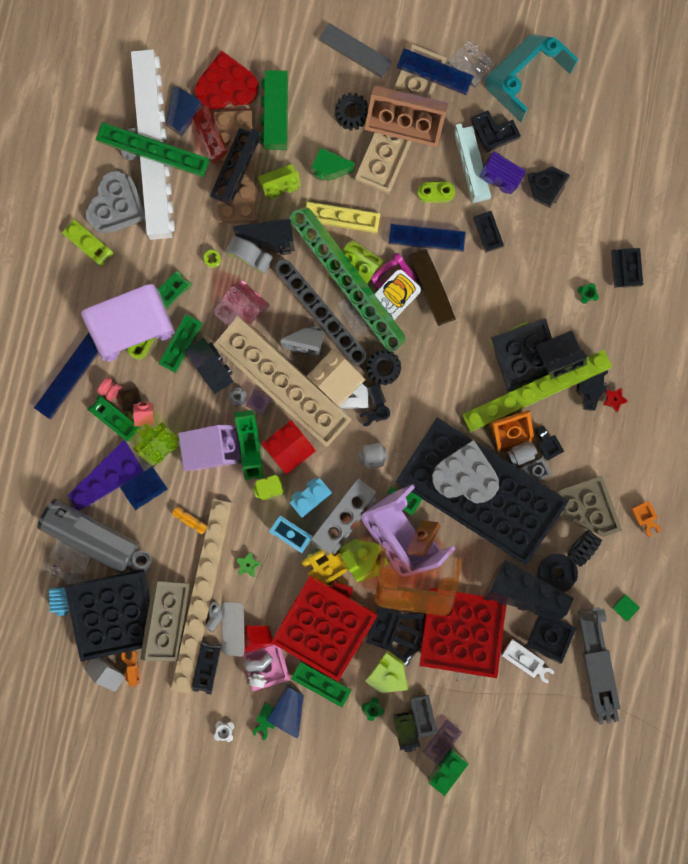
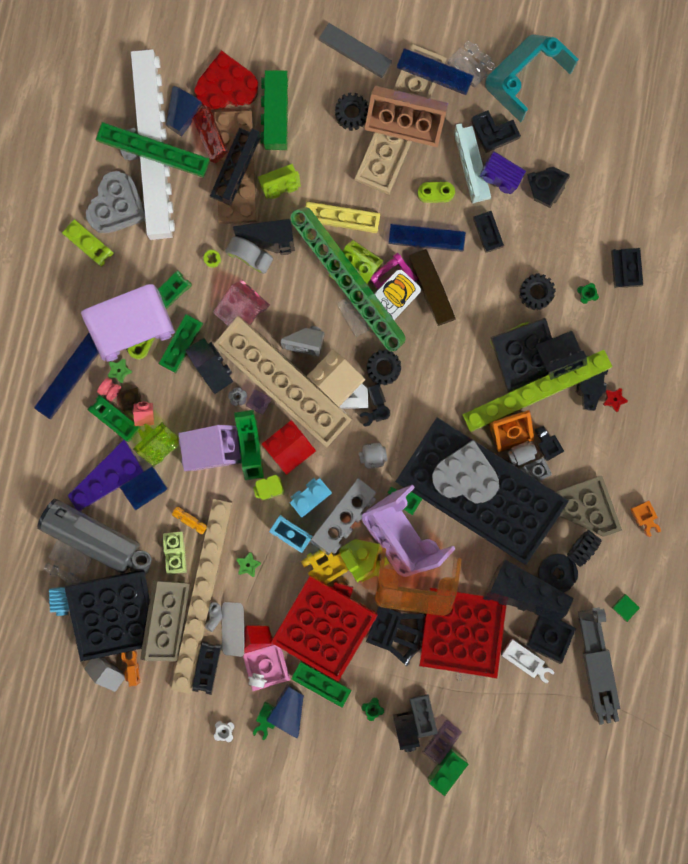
(119, 375): none -> bright green plate
(174, 553): none -> yellowish green slope
(258, 665): light grey arm -> none
(316, 304): dark grey beam -> none
(330, 166): green slope -> none
(388, 674): lime plate -> none
(423, 538): dark orange plate -> none
(545, 284): none -> black tyre

